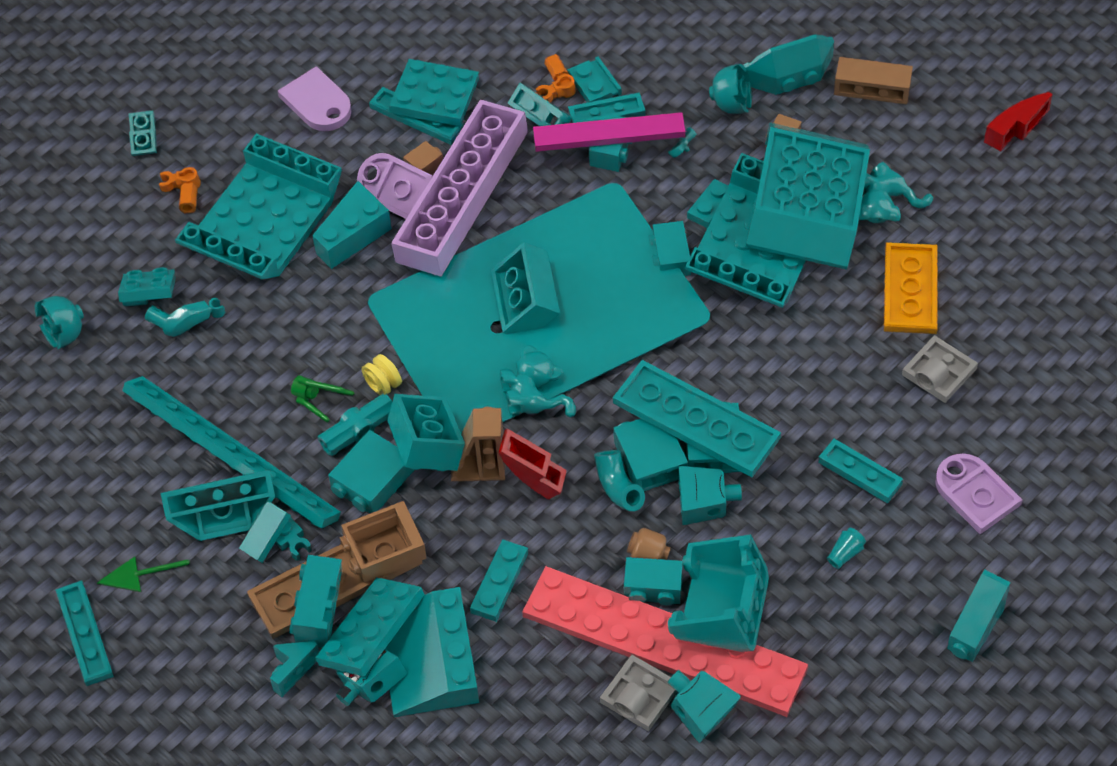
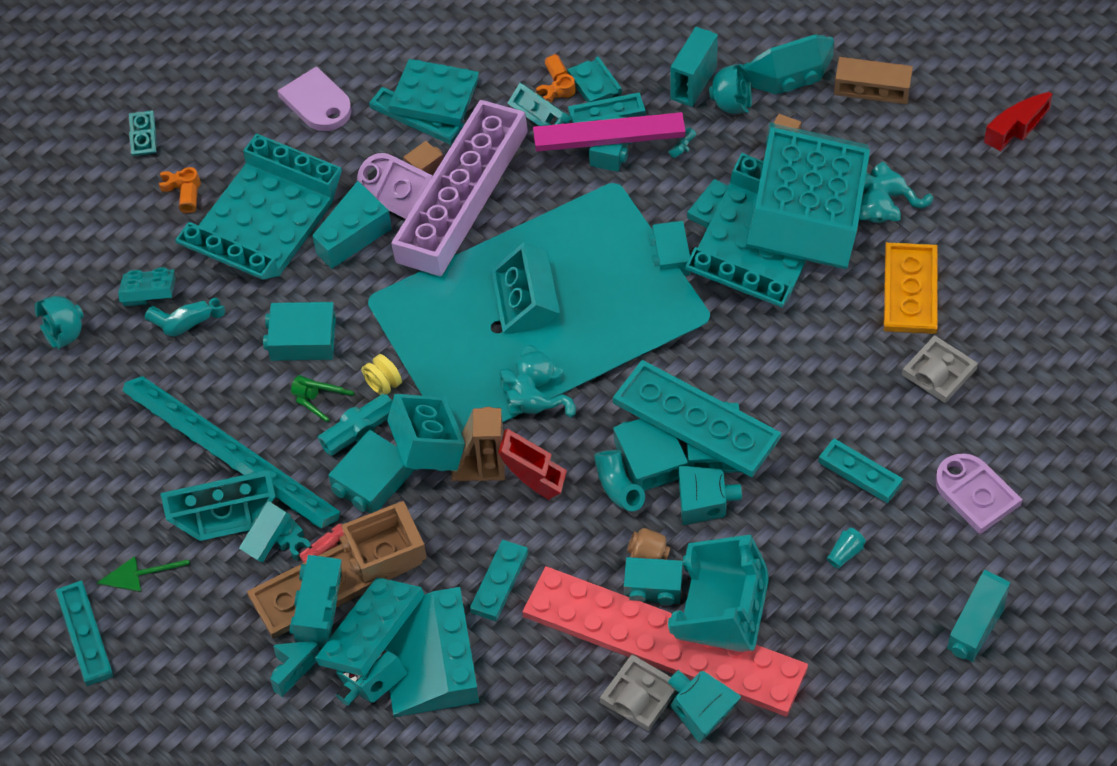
(300, 331): none -> teal brick
(324, 543): none -> coral axle
(693, 66): none -> teal brick

